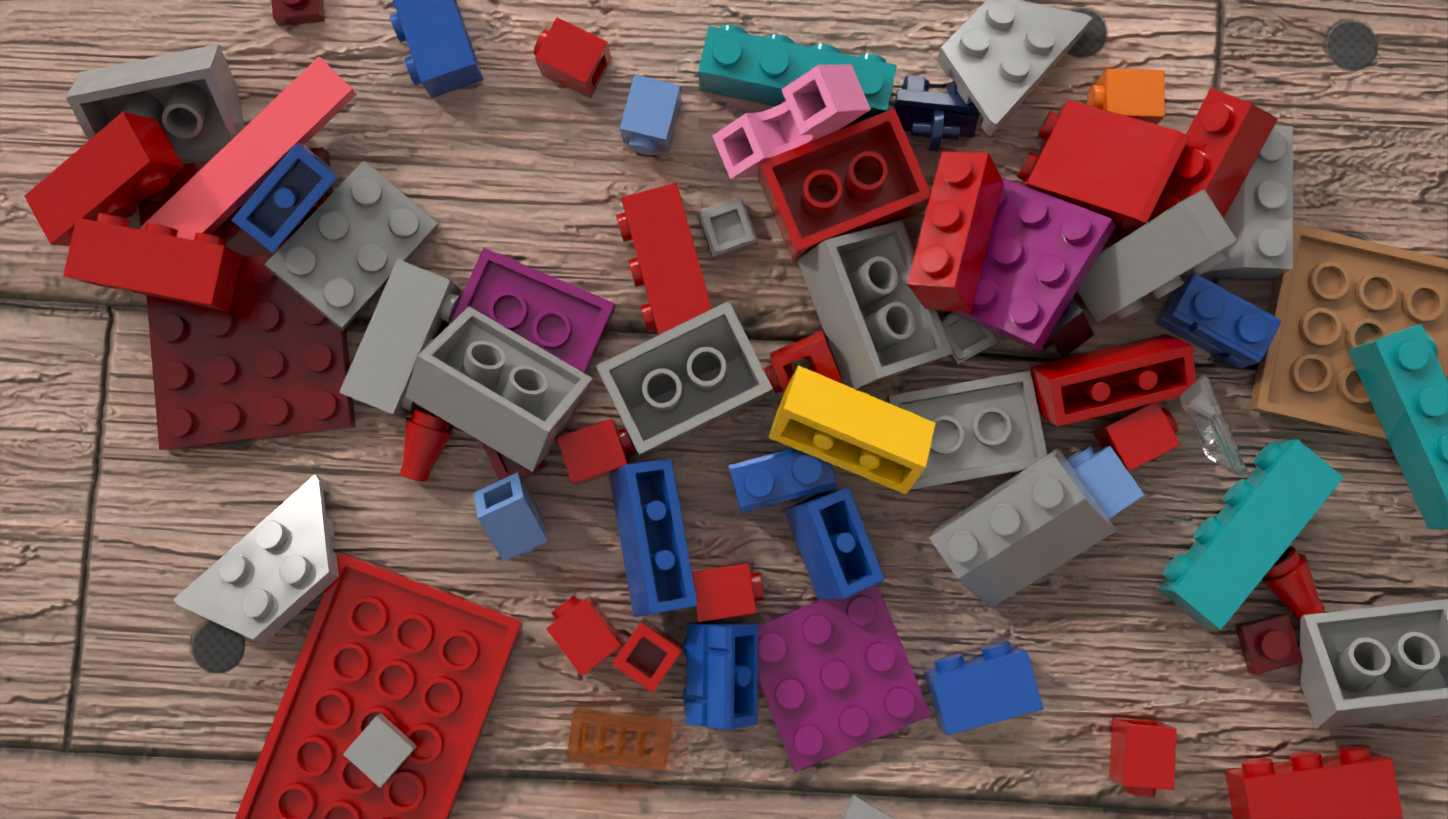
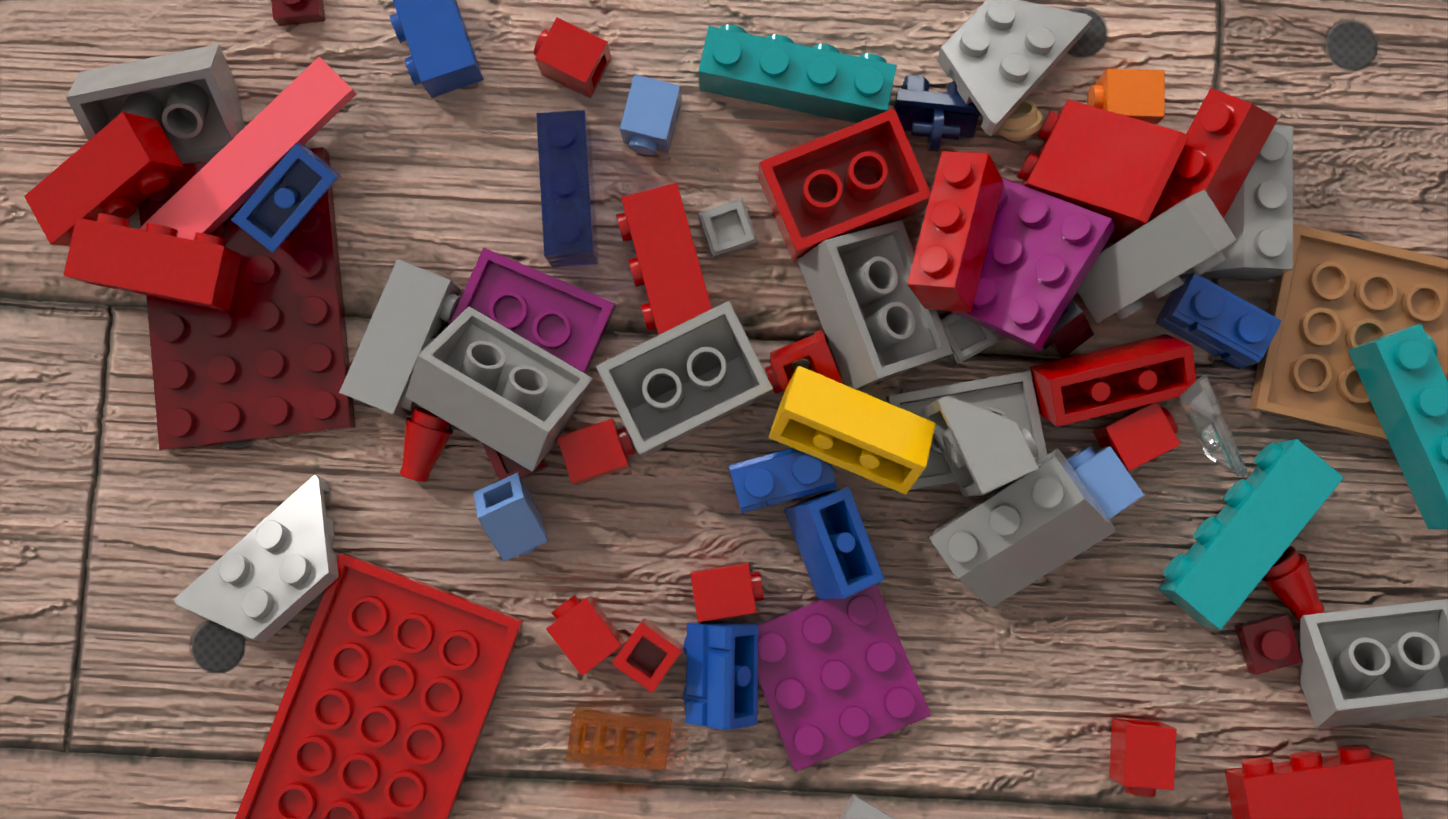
(351, 245): light grey plate -> none
(380, 750): light grey tile -> none
(567, 188): none -> clear blue brick
(652, 537): blue brick -> none
(813, 108): bright pink arch -> none
(981, 445): none -> light grey slope
(982, 688): blue brick -> none
(1022, 122): none -> tan plate

